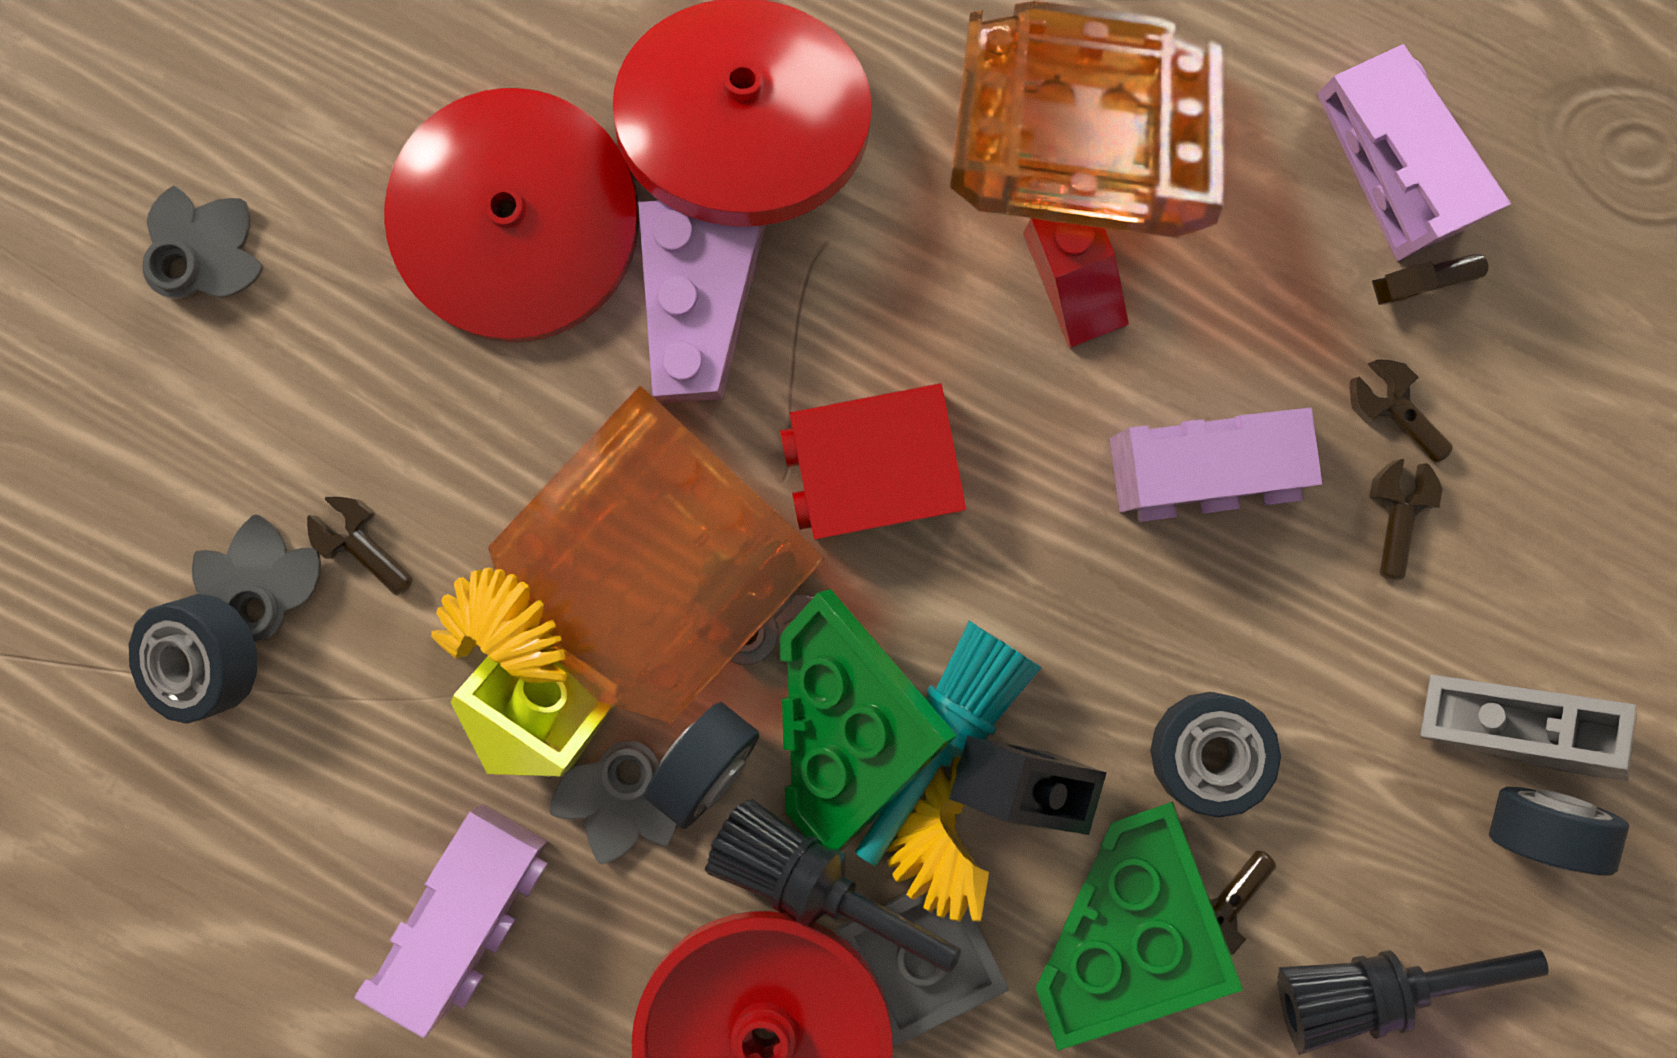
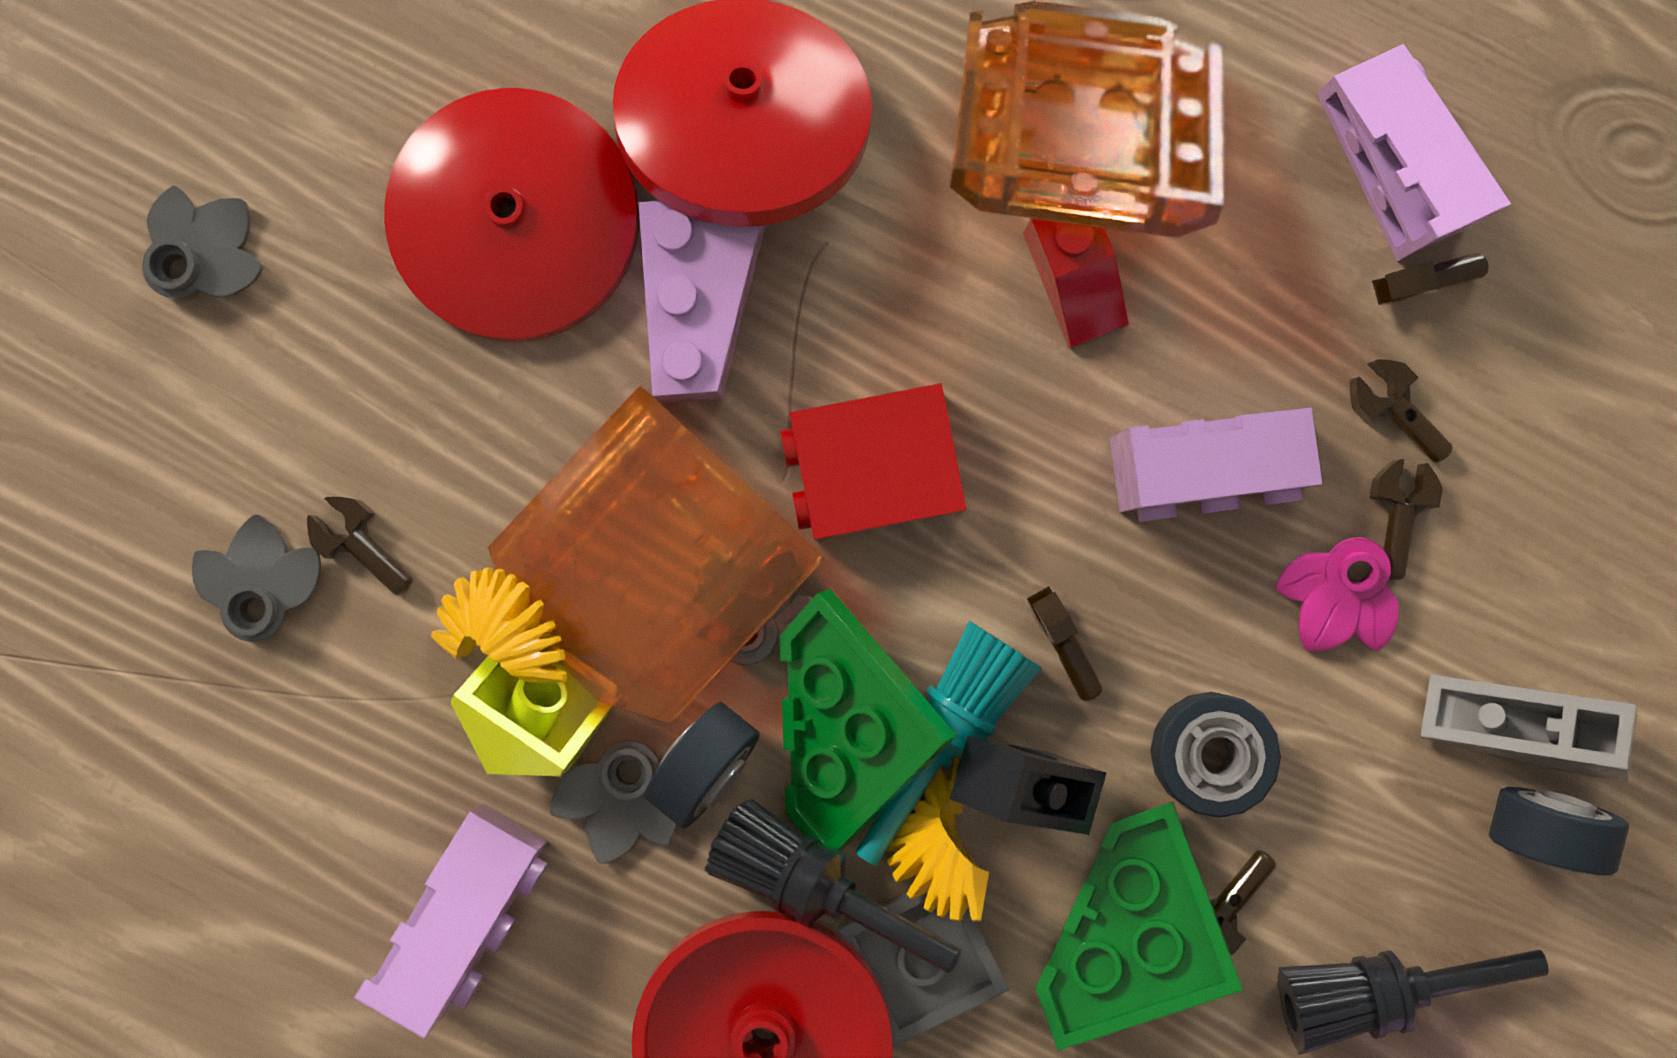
(192, 658): black wheel -> none
(1061, 632): none -> dark brown bar
(1337, 605): none -> dark pink plate

